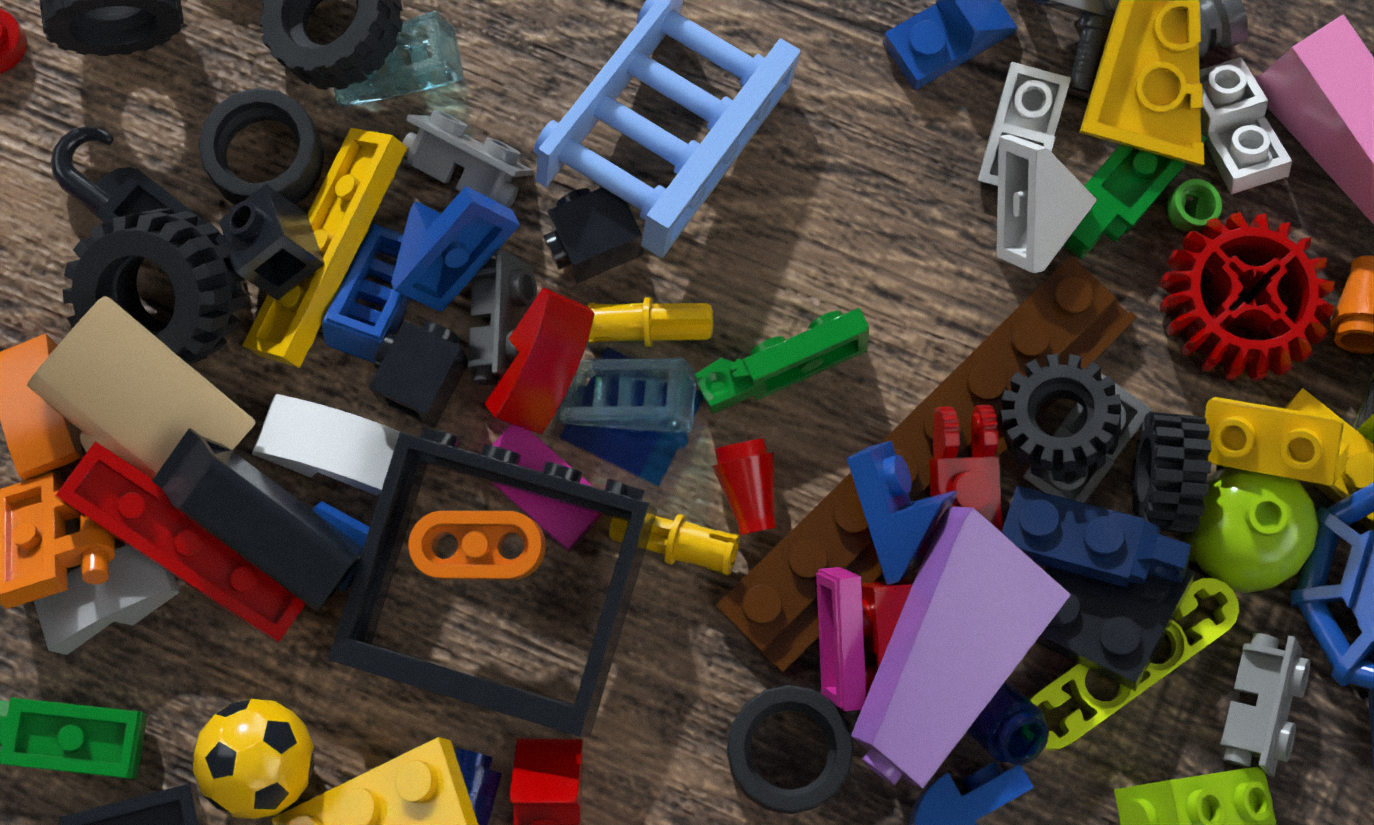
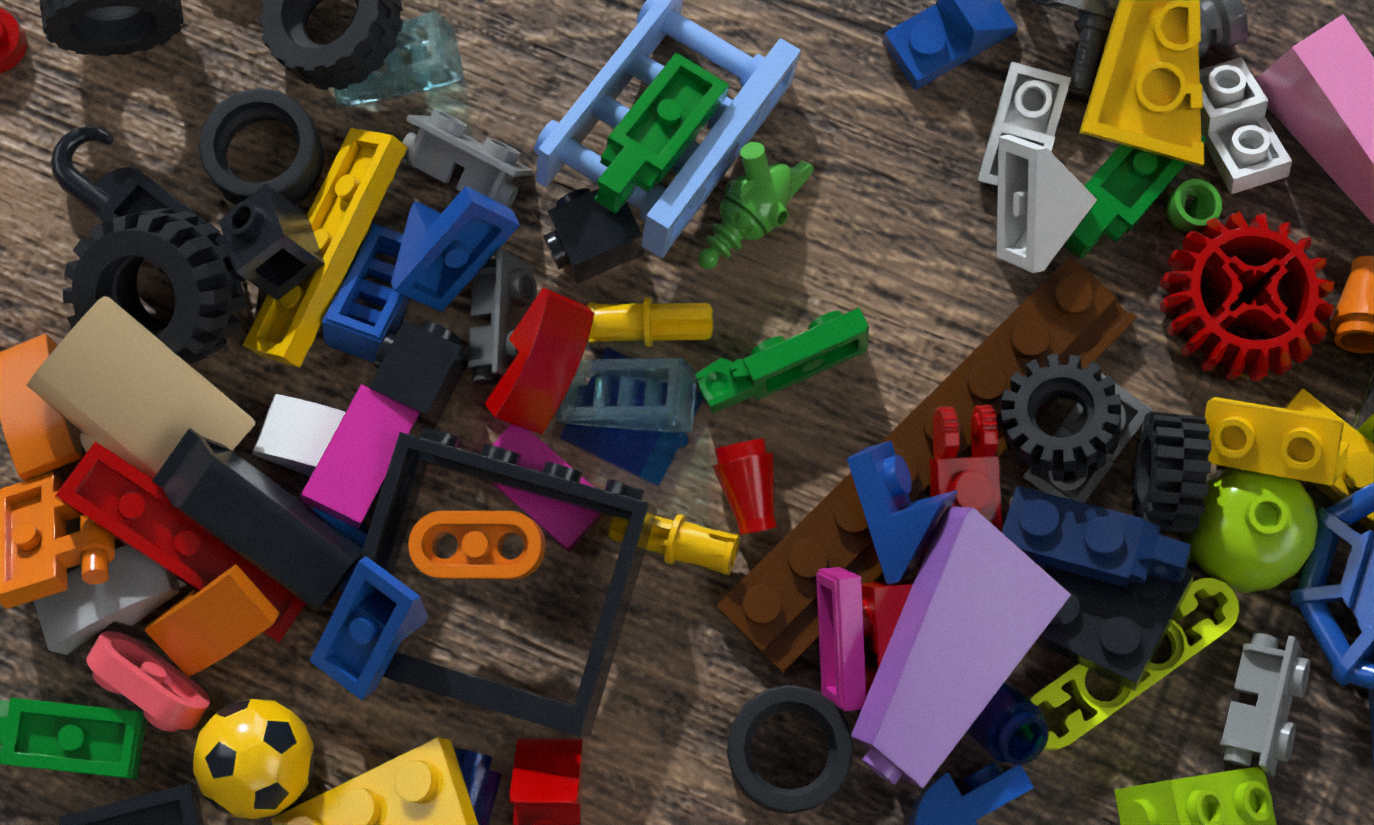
(148, 680): none -> coral plate
(212, 621): none -> orange slope
(358, 457): none -> dark pink tile
(367, 628): none -> blue slope
(658, 130): none -> green hinge
(753, 203): none -> bright green piece

